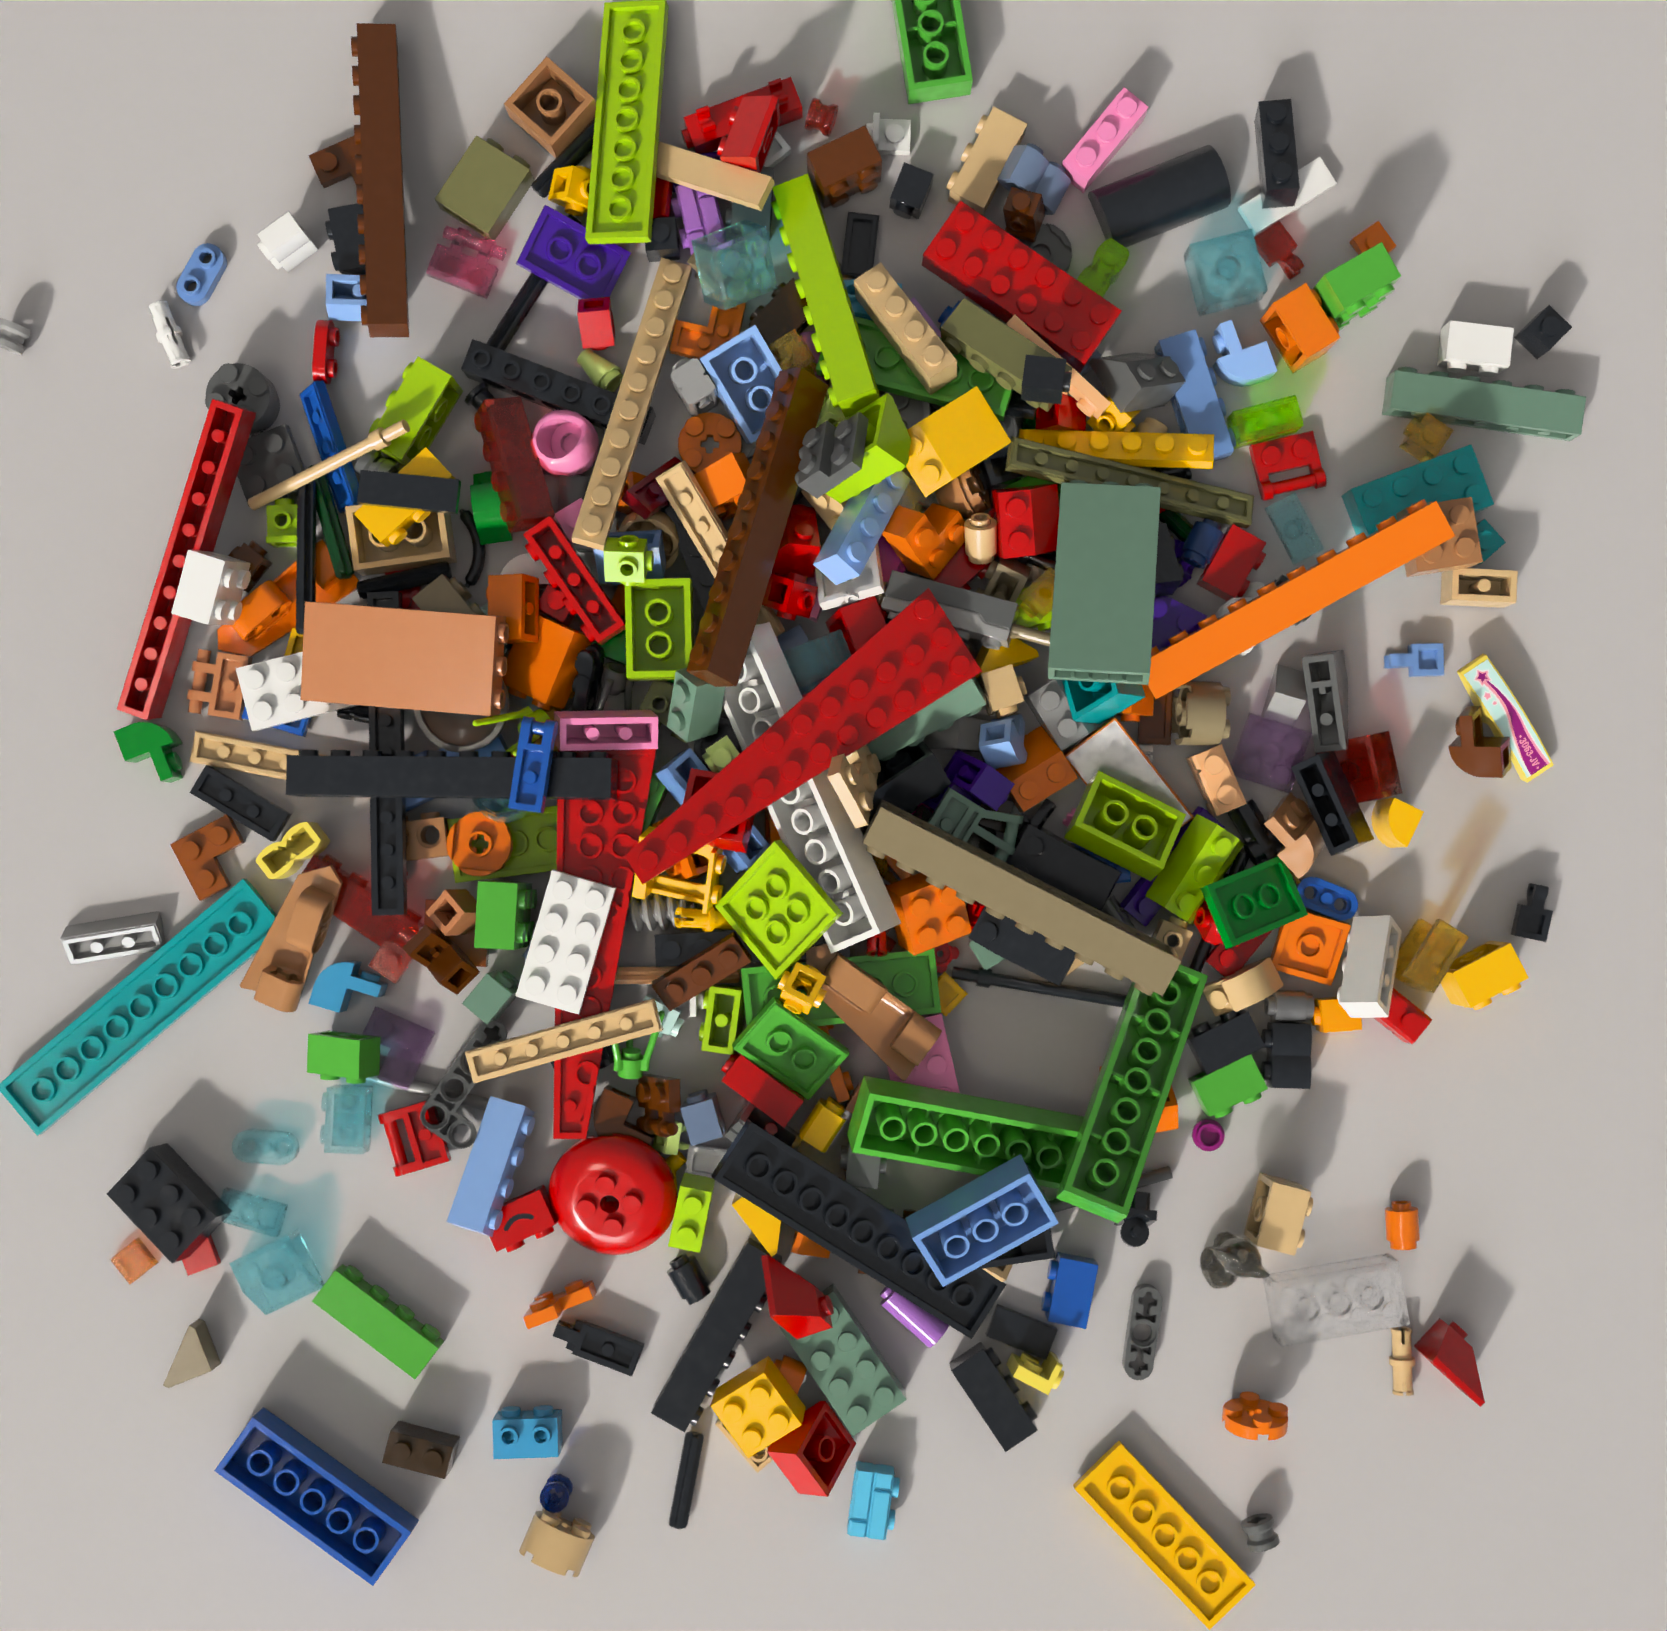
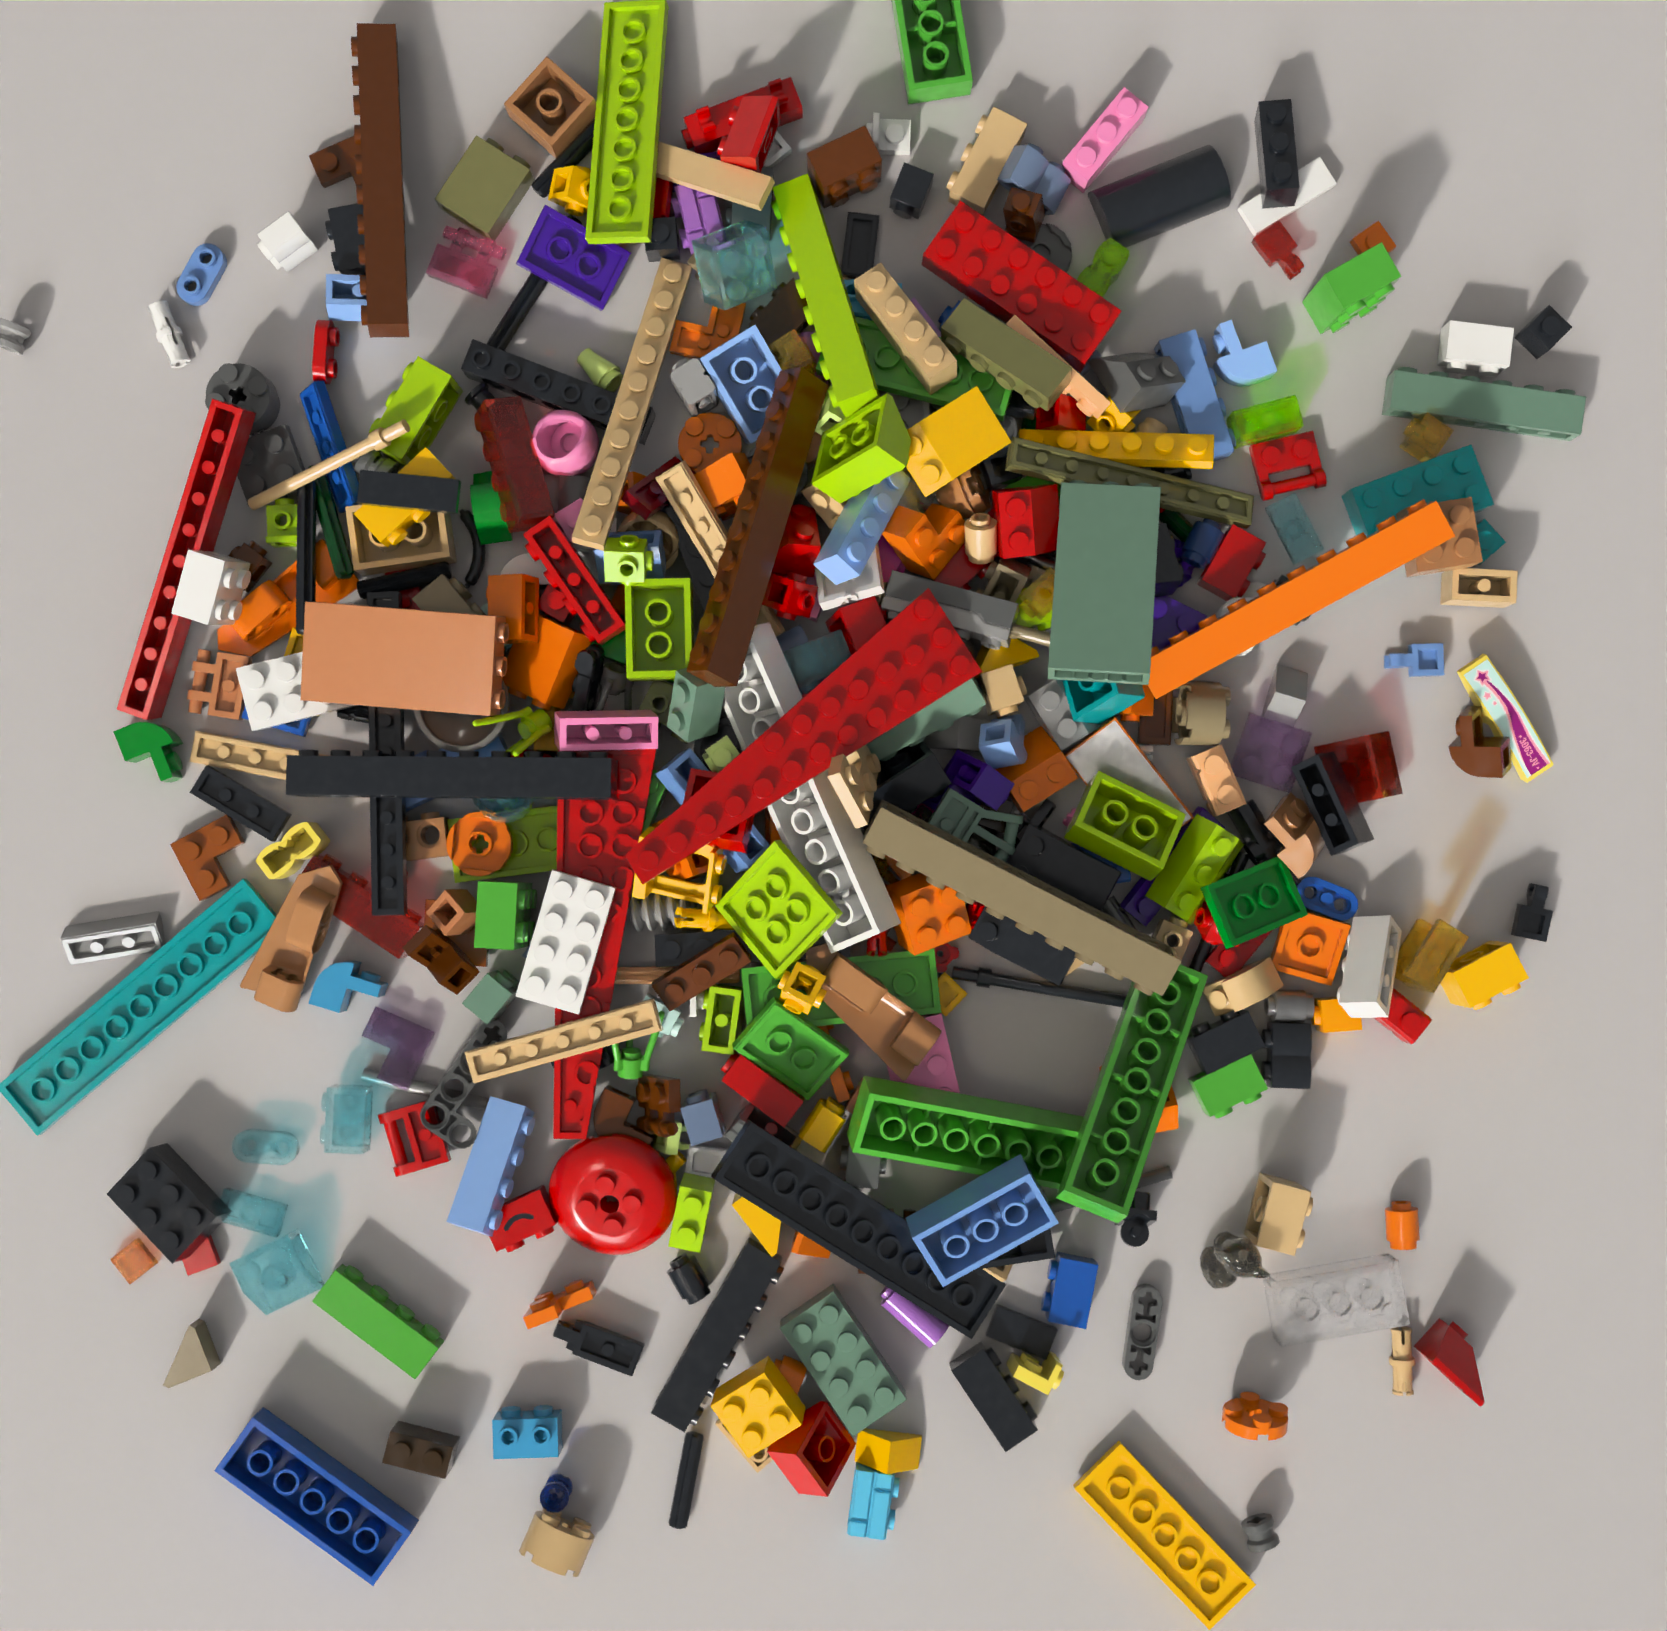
(343, 1055): bright green brick -> none
(391, 958): clear red plate -> none
(532, 765): blue plate -> none
(596, 323): brick -> none
(795, 1301): red slope -> none
(821, 117): clear red wheel -> none
(831, 454): dark grey plate -> none
(888, 1450): none -> yellow slope
(985, 956): sand green slope -> none
(1045, 379): black brick -> none
(1208, 1134): magenta plate -> none
(1225, 272): clear light blue brick -> none
(1300, 327): orange brick -> none
(1327, 699): dark grey slope -> none
(1395, 822): yellow brick -> none

